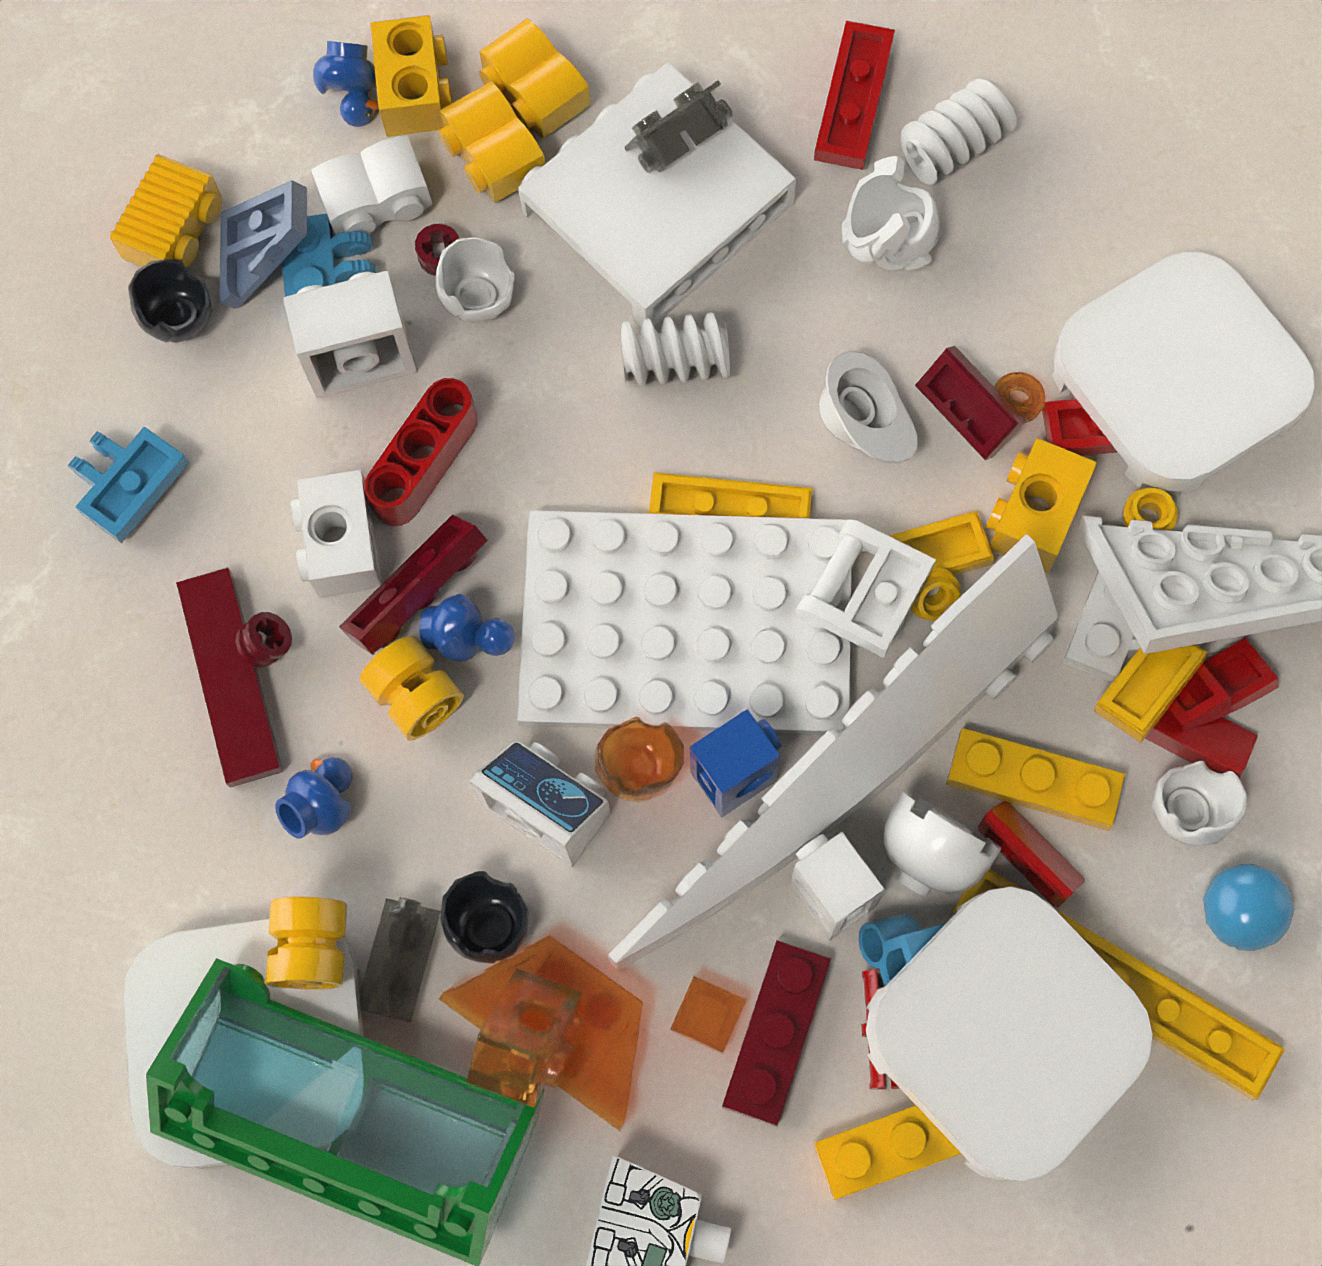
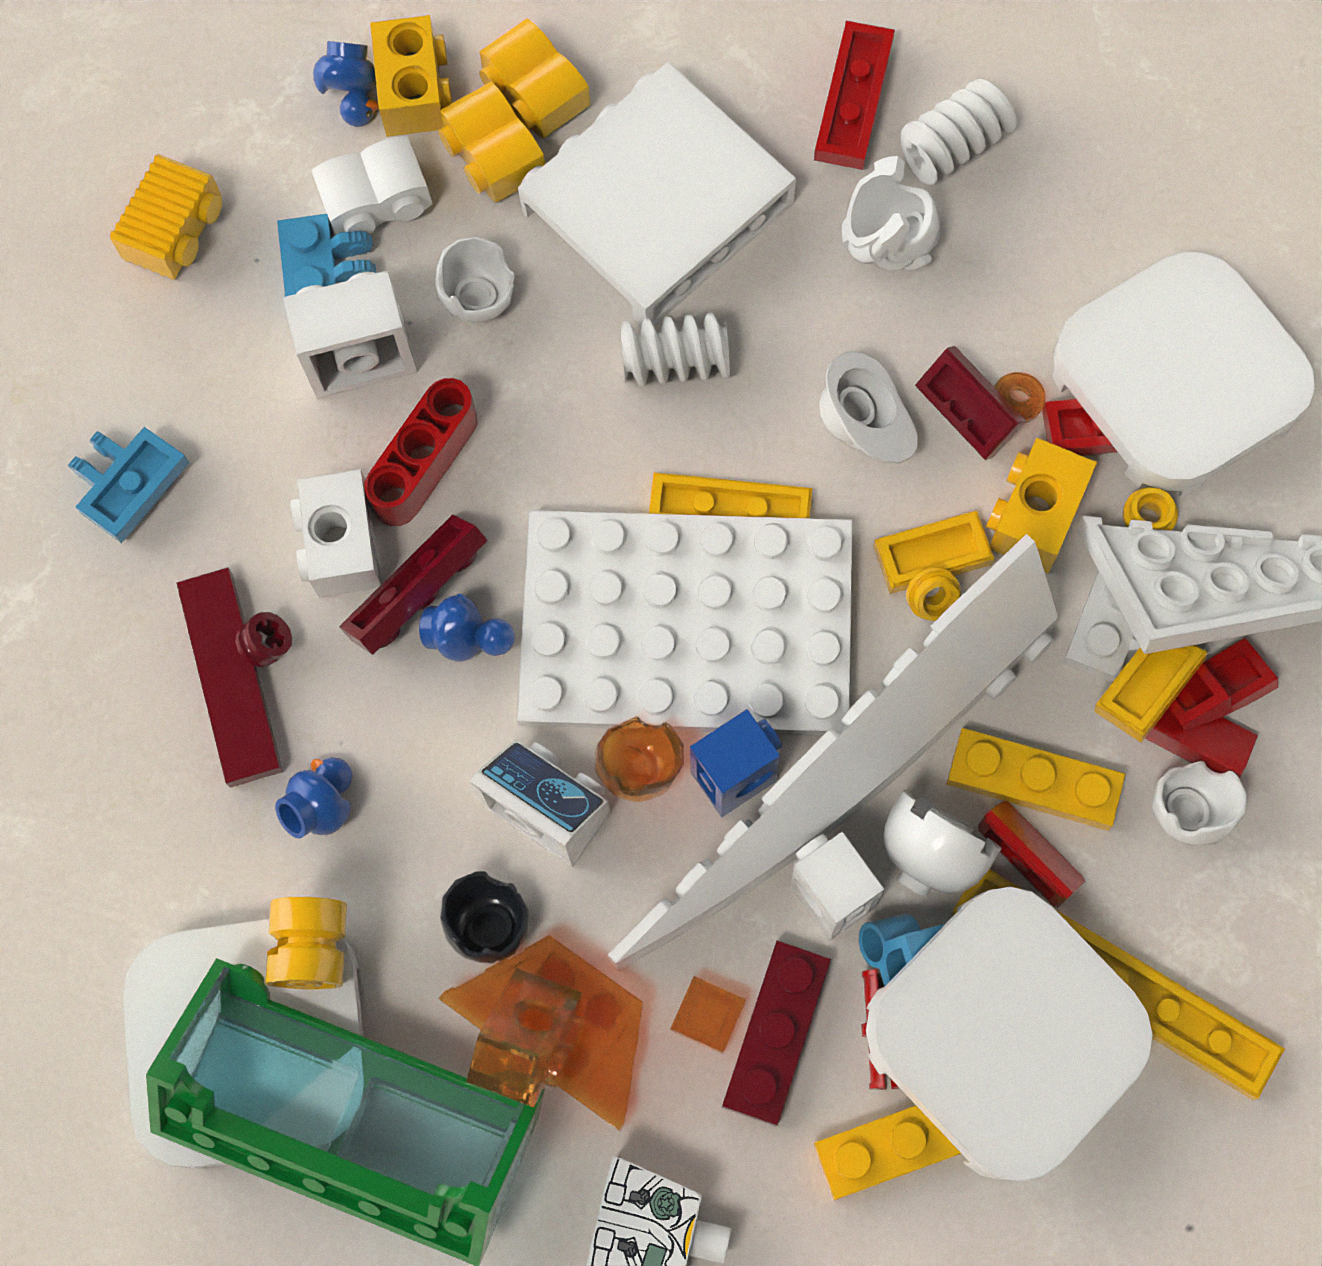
(169, 301): black hair -> none
(258, 238): sand blue wing -> none
(398, 959): clear smoke hinge -> none
(416, 694): yellow wheel -> none
(424, 245): dark red bush -> none
(661, 137): clear smoke hinge -> none
(882, 595): white plate -> none
(1248, 907): dark azure hair -> none

